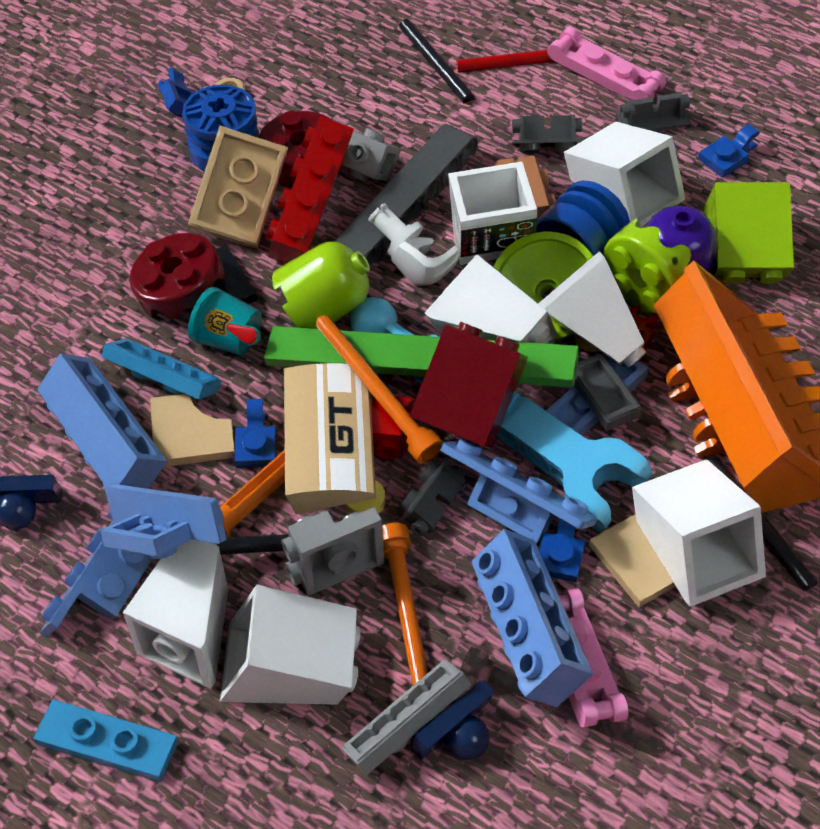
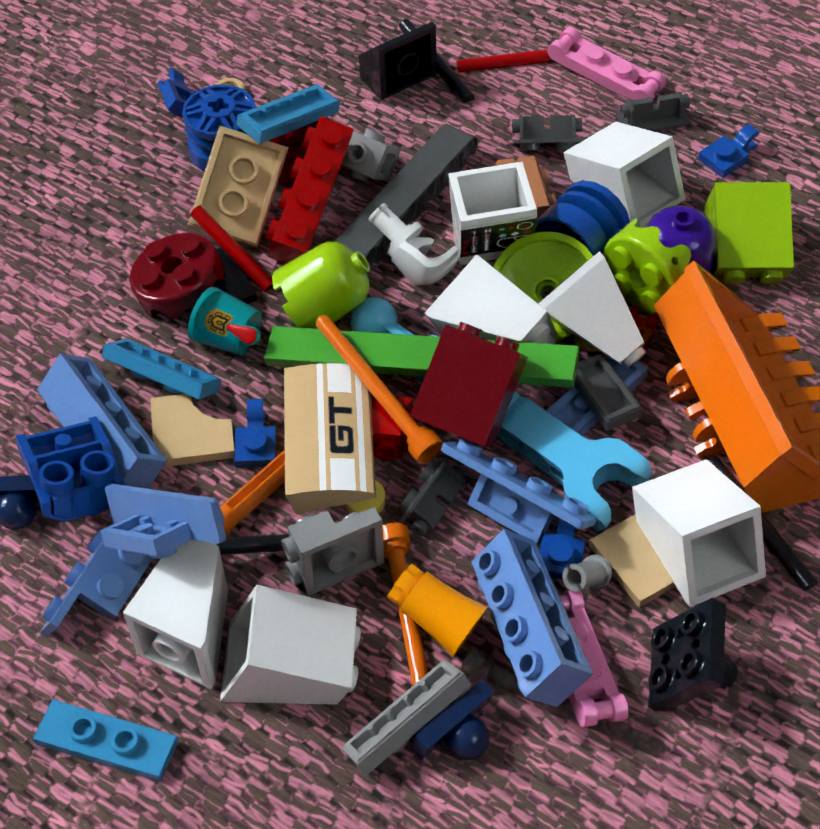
(70, 469): none -> blue slope
(232, 248): none -> red bar
(287, 113): none -> dark azure plate
(400, 62): none -> black slope
(437, 607): none -> light orange plant
(591, 572): none -> light grey pin
(689, 657): none -> black plate

